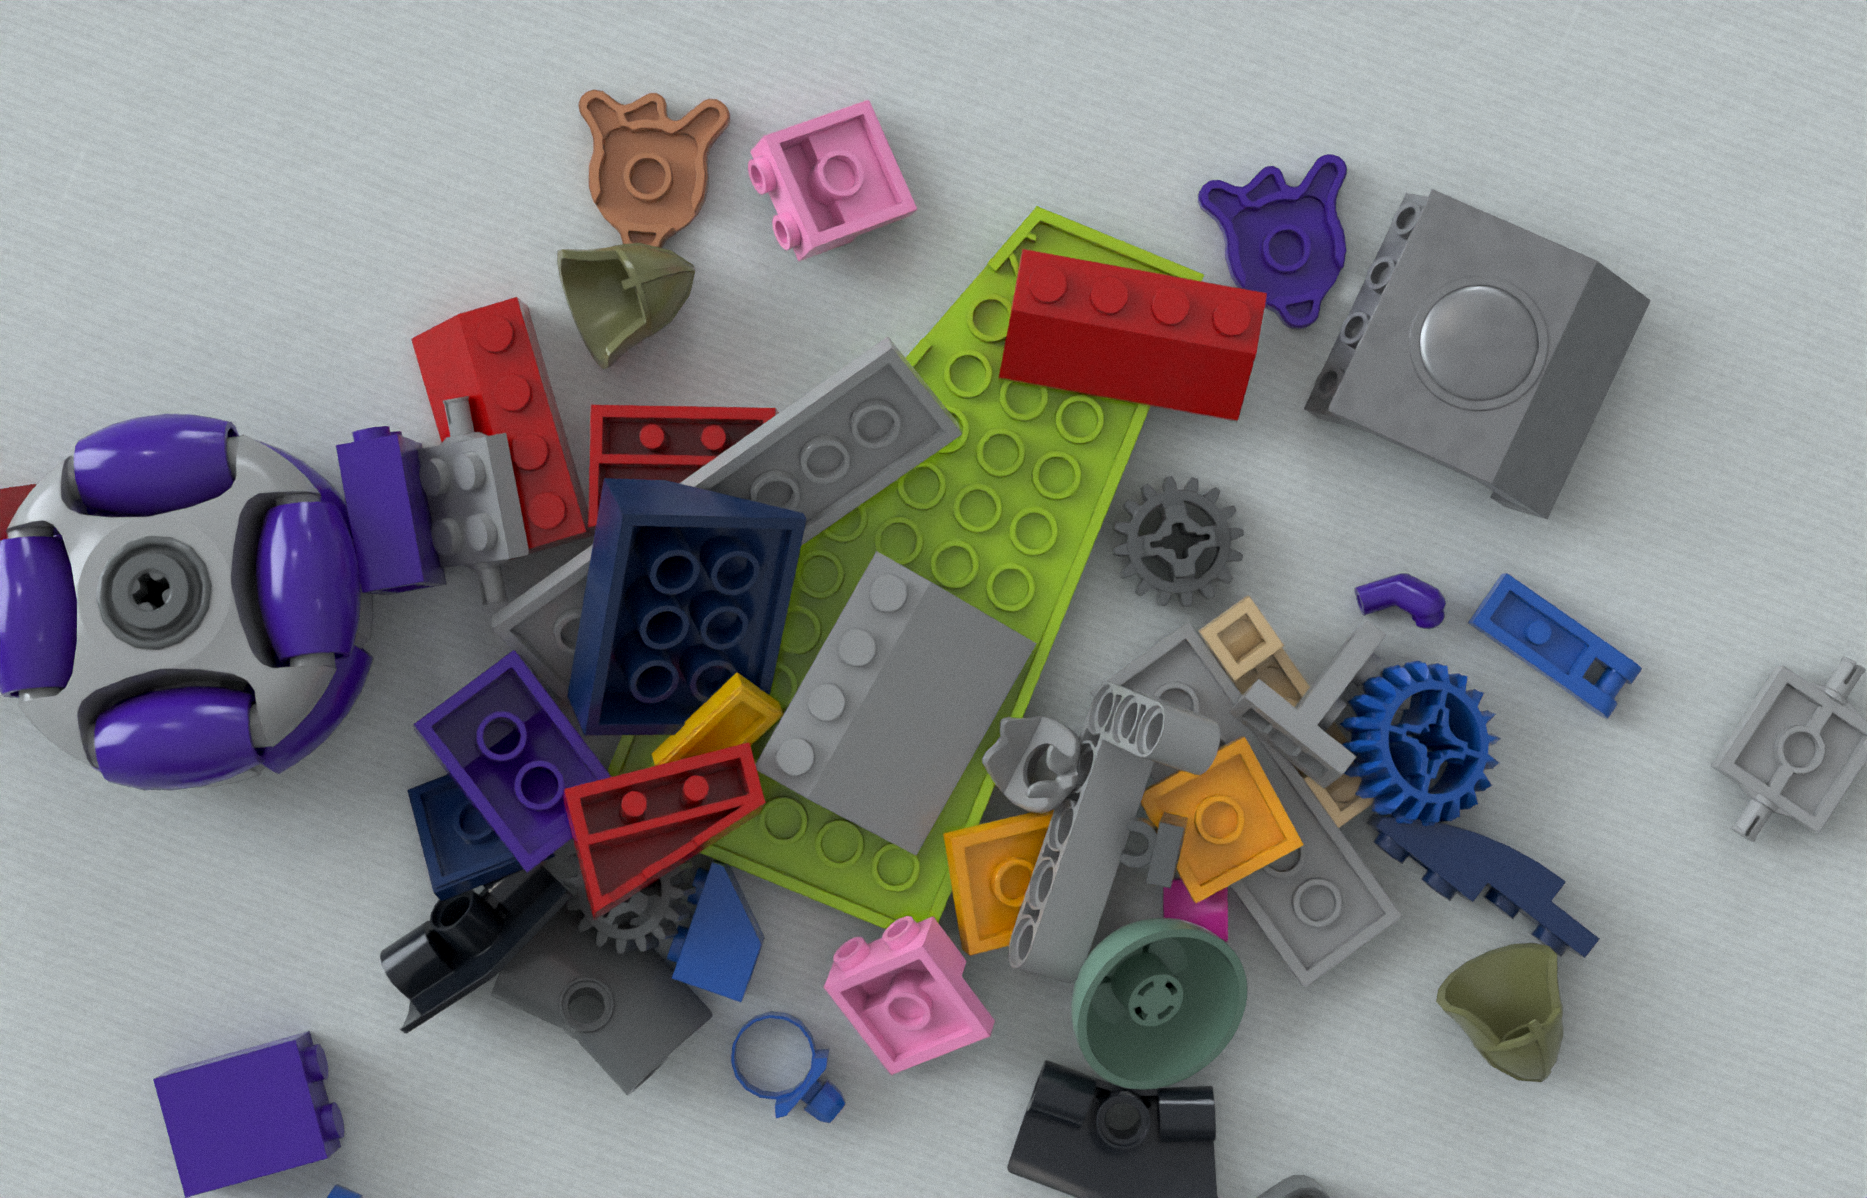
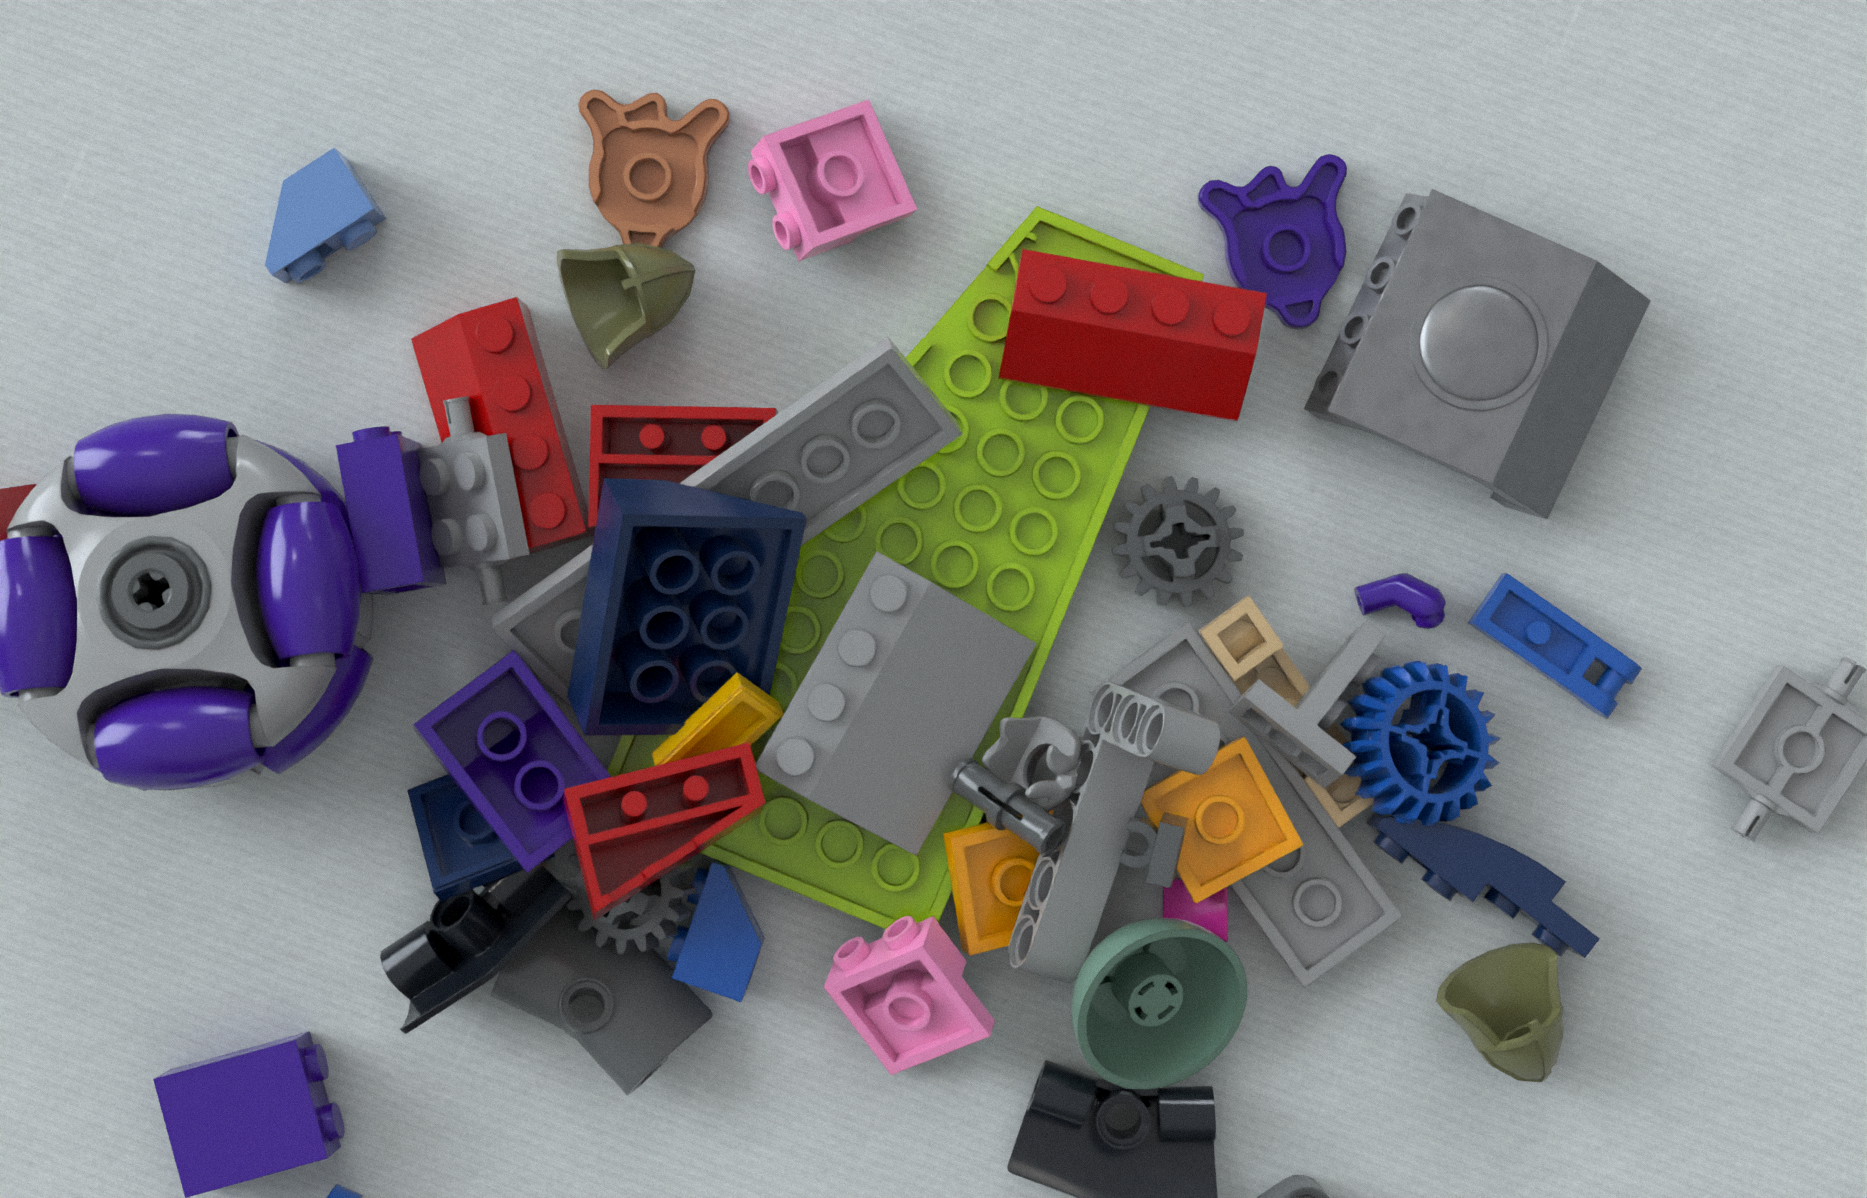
(319, 214): none -> medium blue slope
(821, 1099): blue piece -> none
(1036, 826): none -> dark grey pin

